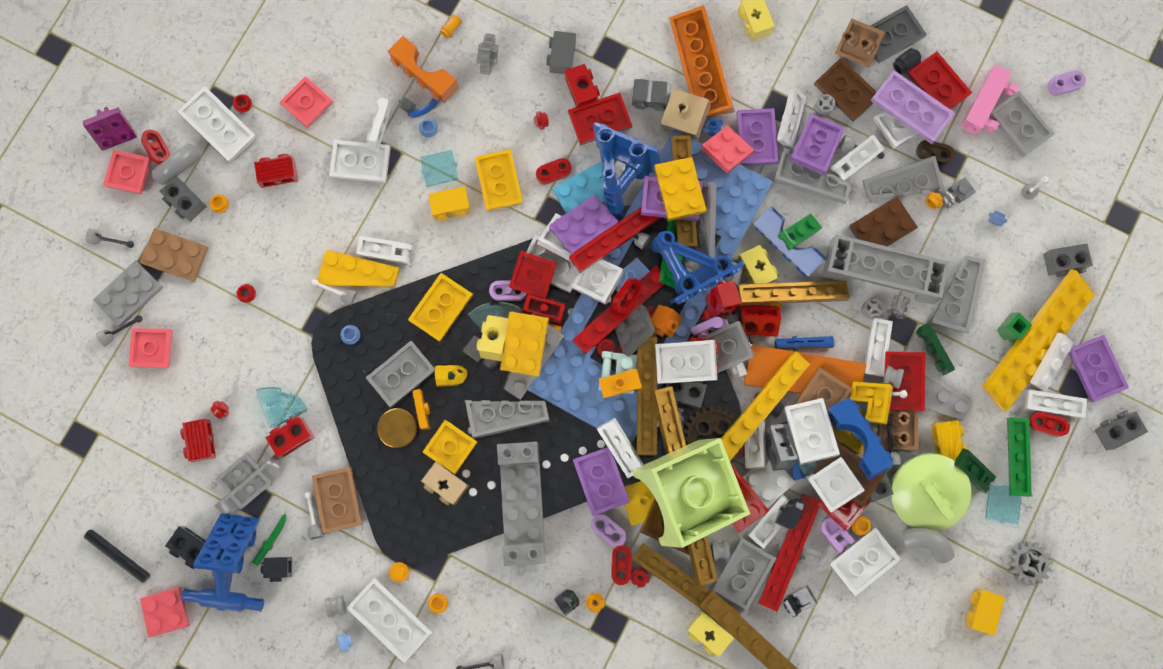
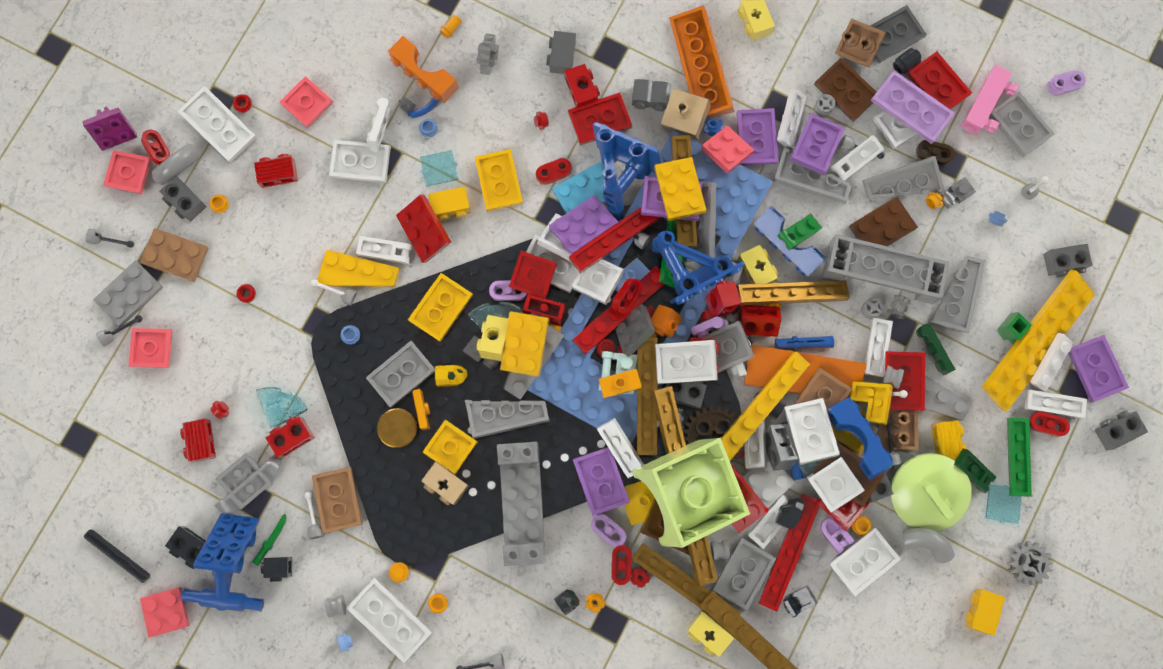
(423, 228): none -> red plate

